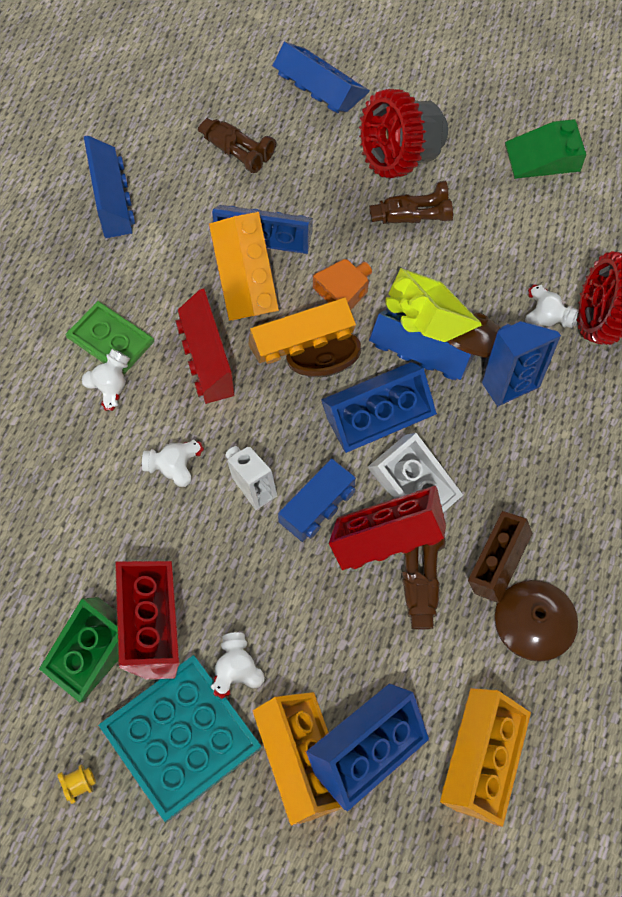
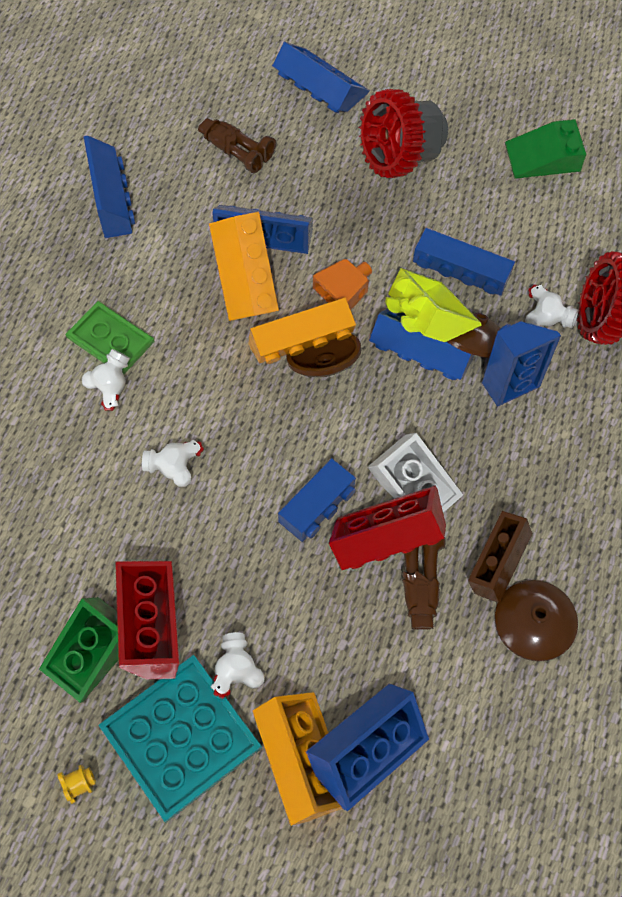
(205, 348): red slope -> none
(251, 476): white torso -> none
(379, 406): blue slope -> none
(405, 207): reddish brown piece -> none
(463, 262): none -> blue brick
(486, 756): light orange slope -> none

